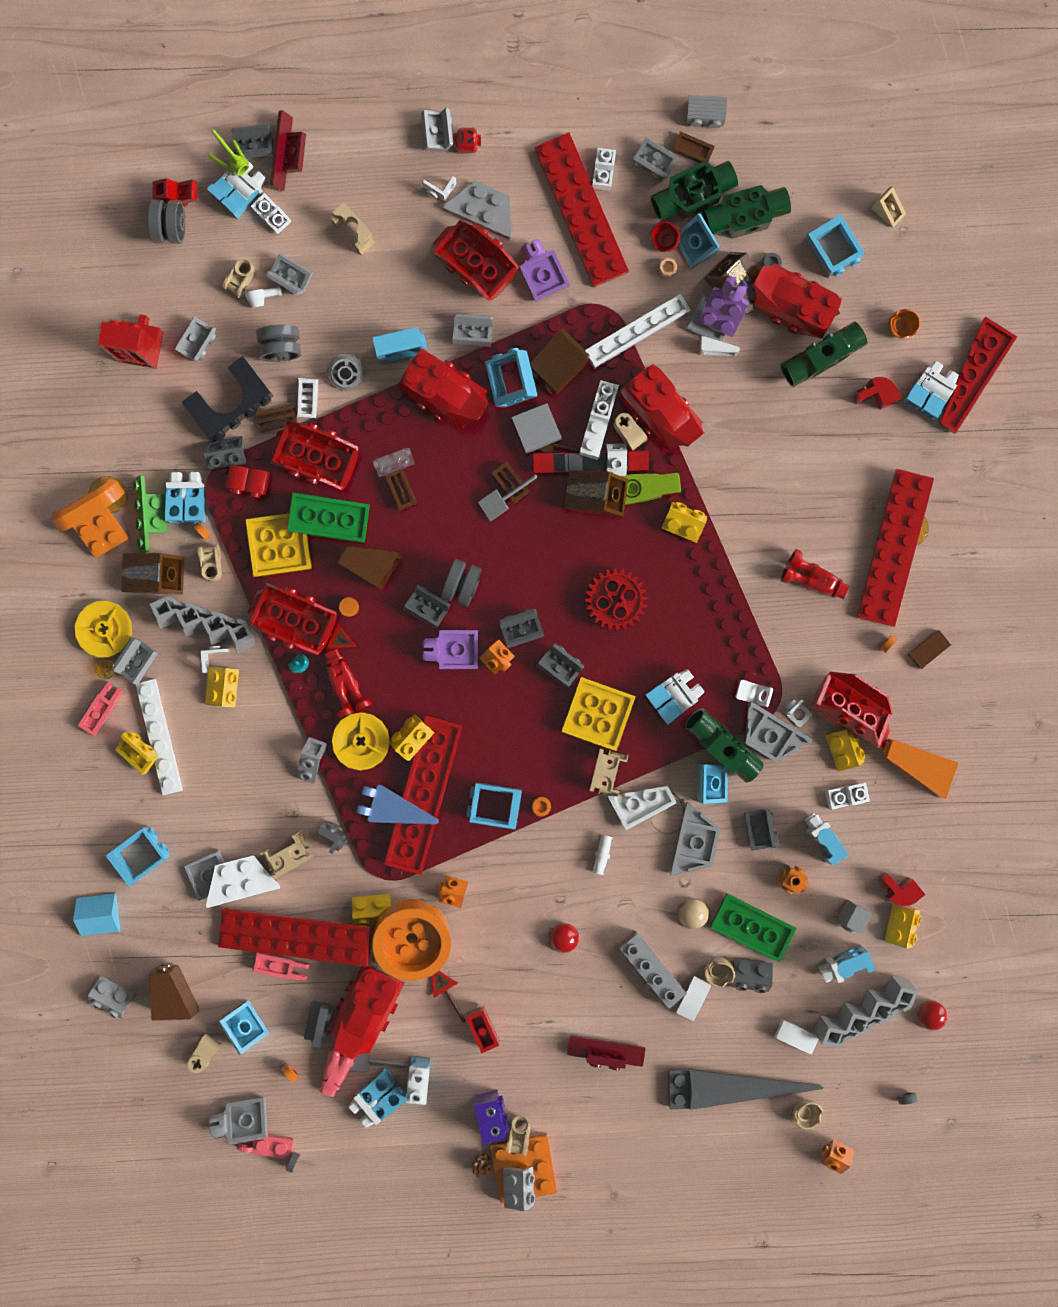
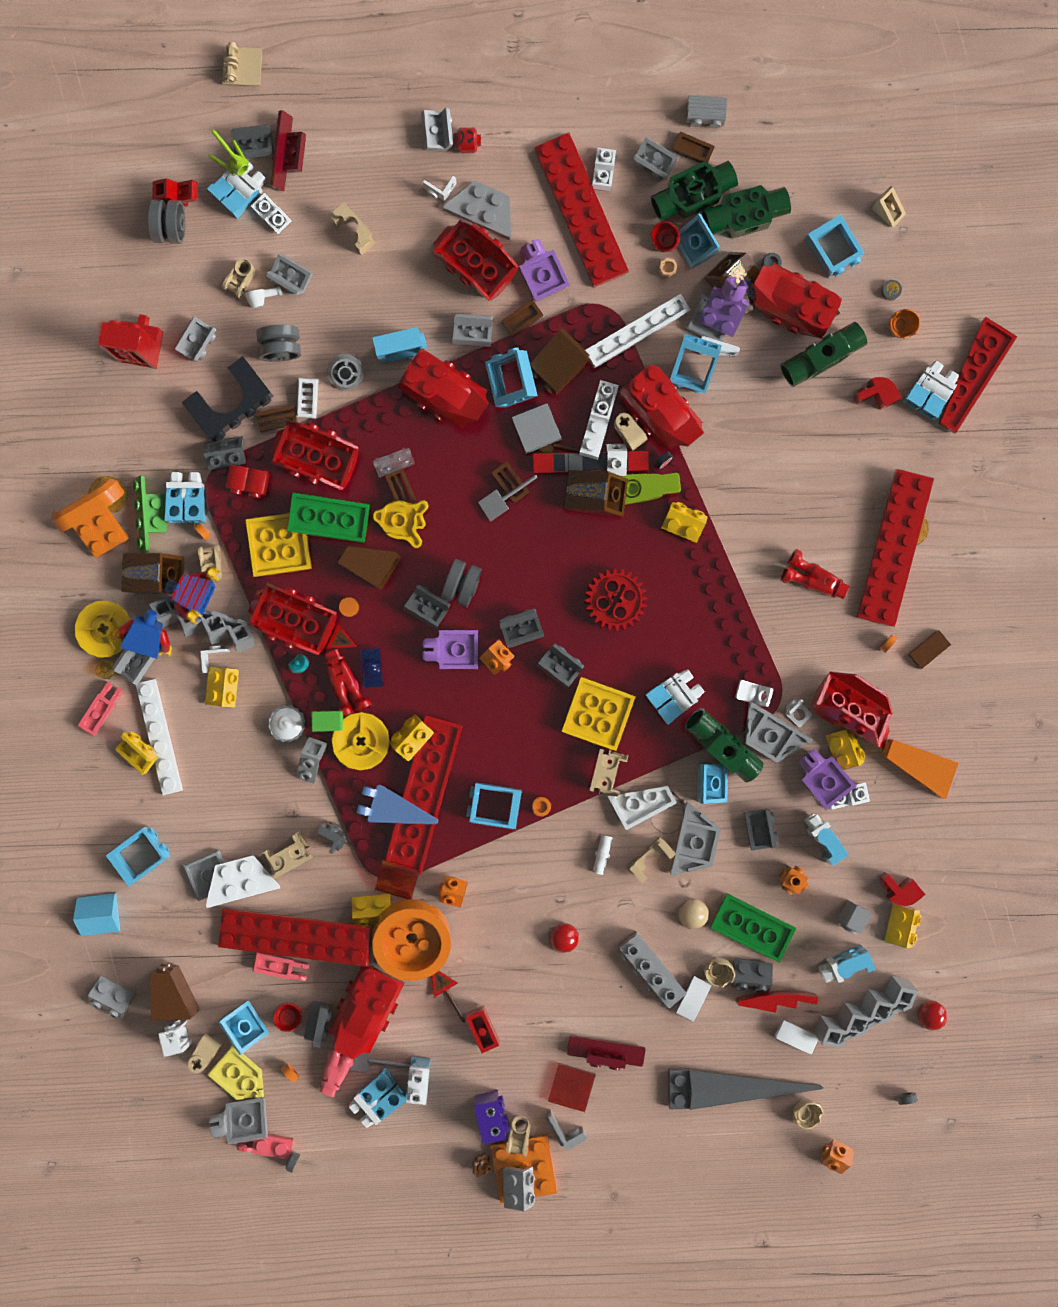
(144, 636): none -> blue torso
(174, 1038): none -> white hinge
(193, 593): none -> torso
(238, 1075): none -> light yellow tile
(241, 65): none -> tan hinge
(286, 723): none -> white piece
(287, 1017): none -> red hair
(327, 721): none -> bright green slope
(371, 668): none -> clear blue tile
(396, 880): none -> clear red tile
(402, 519): none -> yellow tile
(522, 318): none -> reddish brown tile
(571, 1087): none -> clear red tile
(574, 1136): none -> light grey bracket
(657, 847): none -> tan piece
(663, 460): none -> black tile
(701, 346): none -> medium azure window
(769, 1000): none -> red slope
(825, 779): none -> medium lavender plate
(891, 290): none -> dark grey tile

